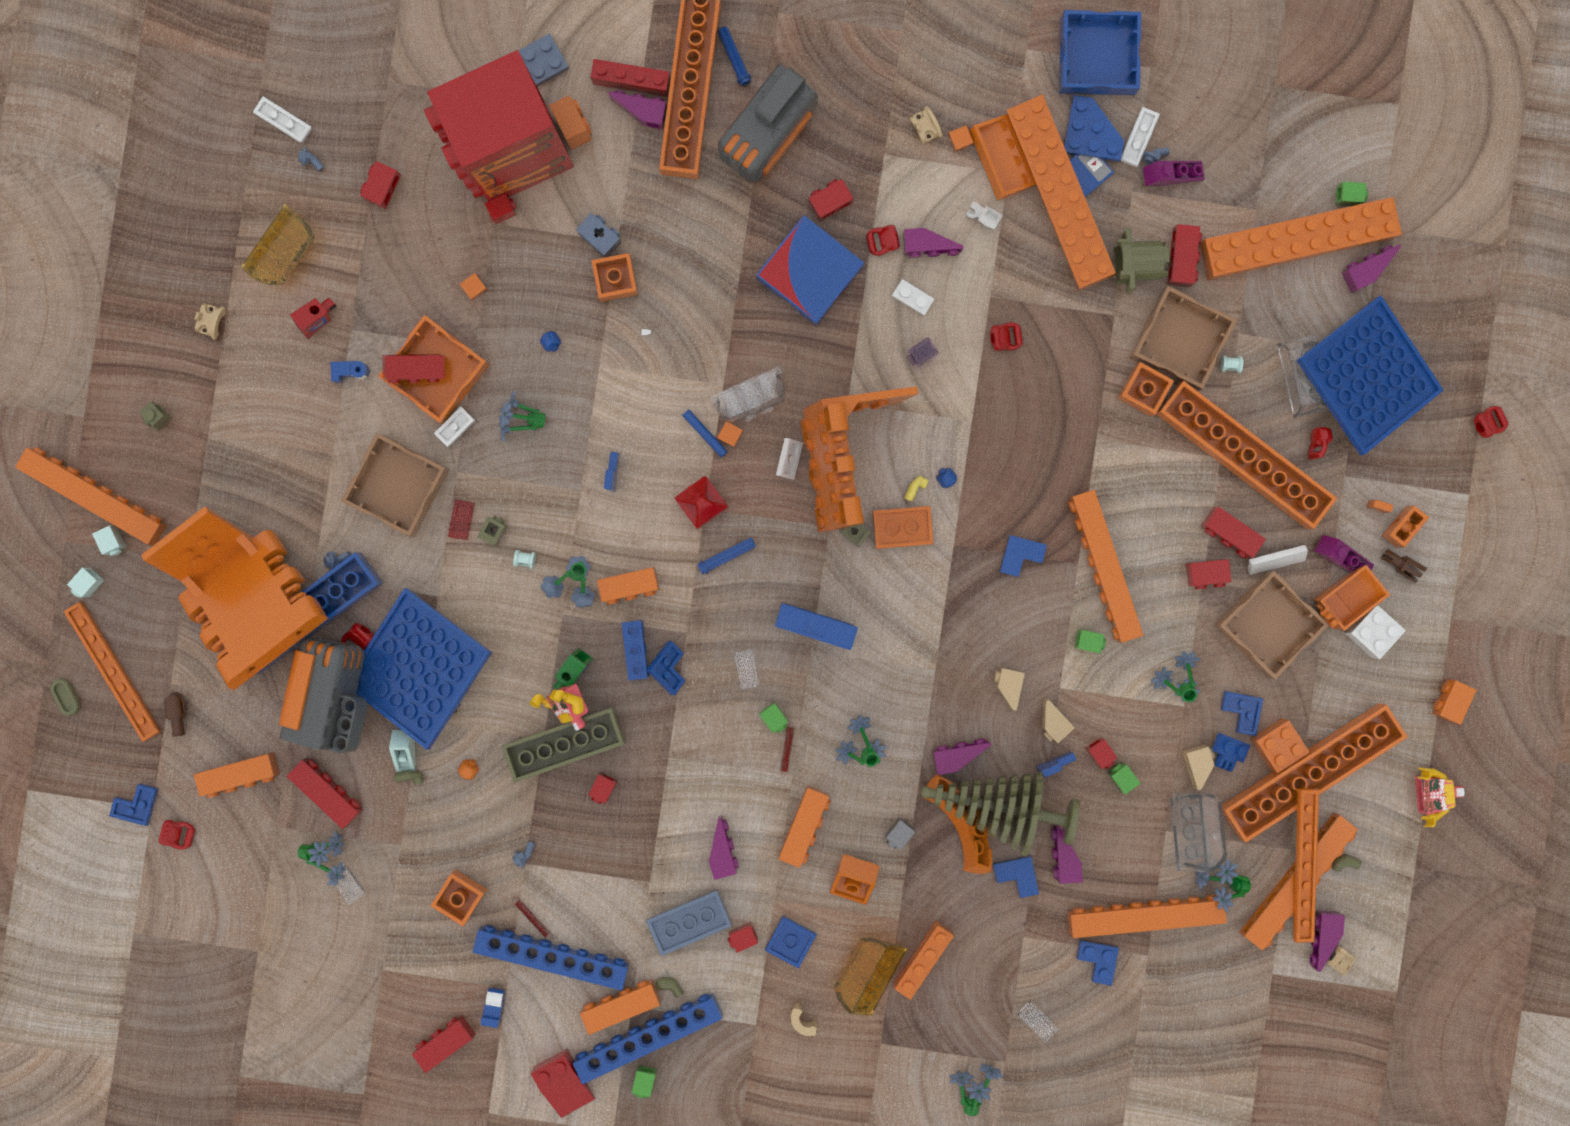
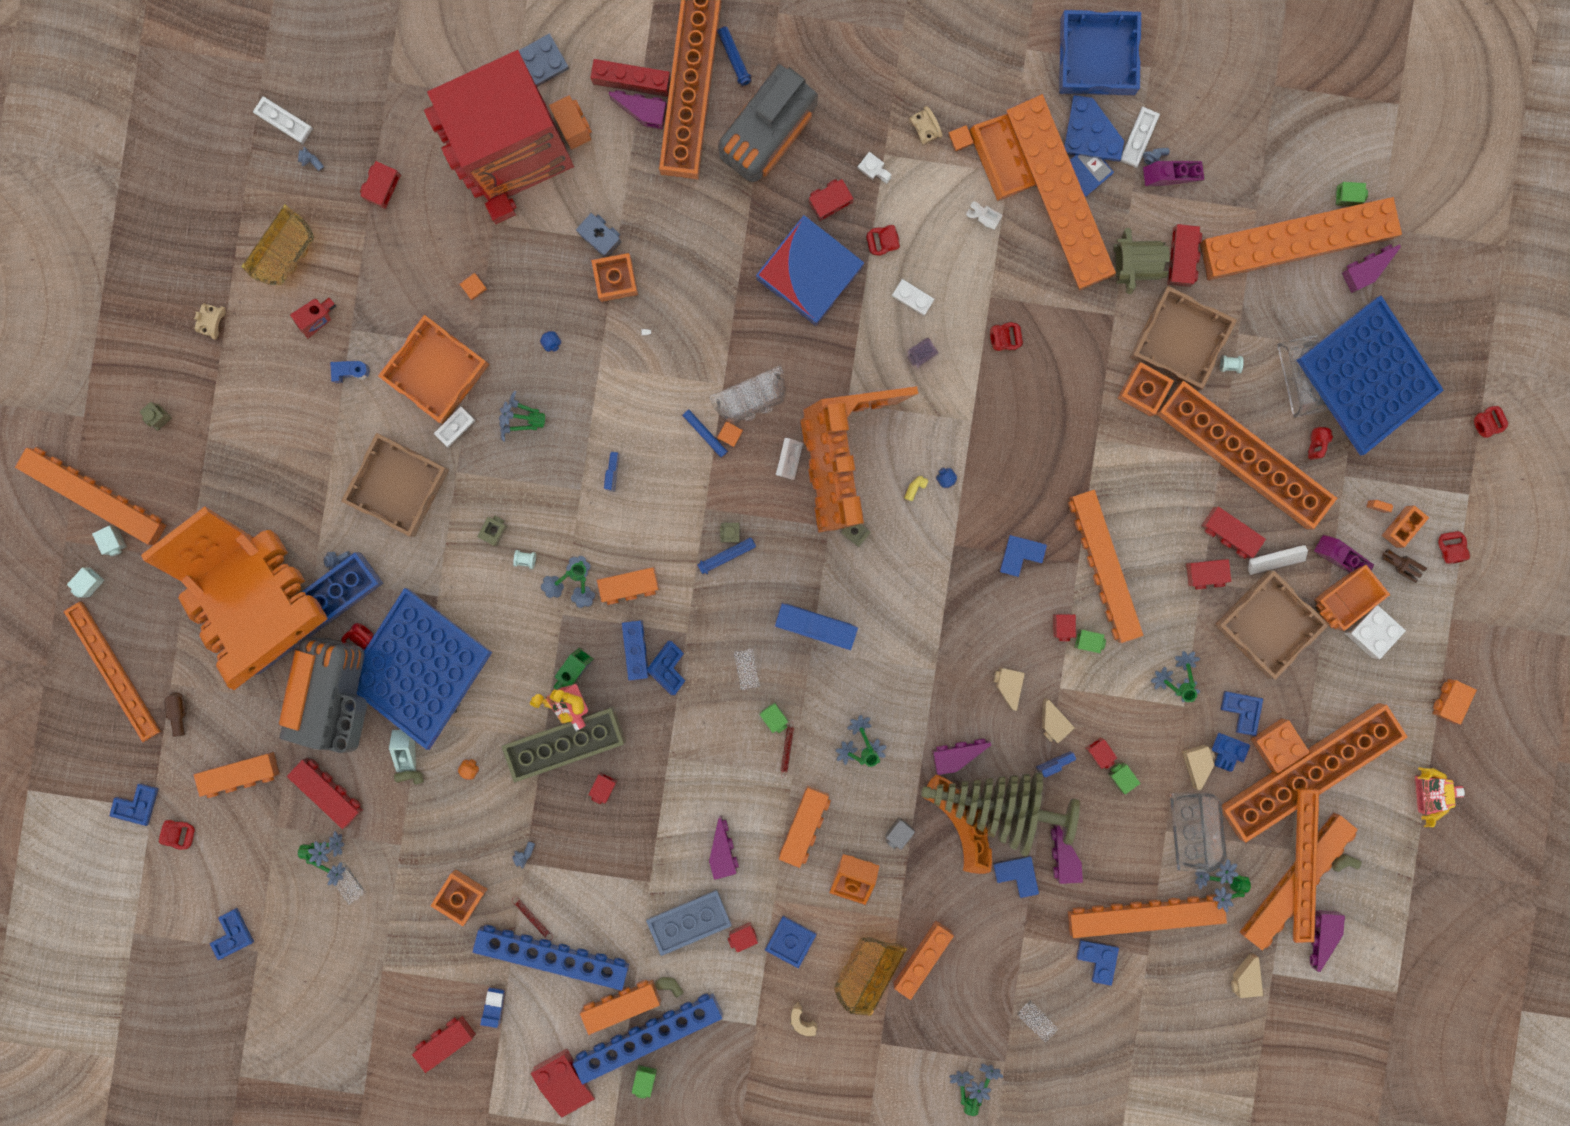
(65, 697): olive tile -> none
(236, 935): none -> blue tile
(413, 367): red brick -> none
(461, 519): clear red tile -> none
(701, 502): red piece -> none
(730, 532): none -> olive brick
(872, 167): none -> white plate
(903, 527): orange plate -> none
(923, 241): magenta slope -> none
(1064, 626): none -> red brick
(1248, 978): none -> tan slope
(1342, 960): tan piece -> none
(1455, 552): none -> red piece

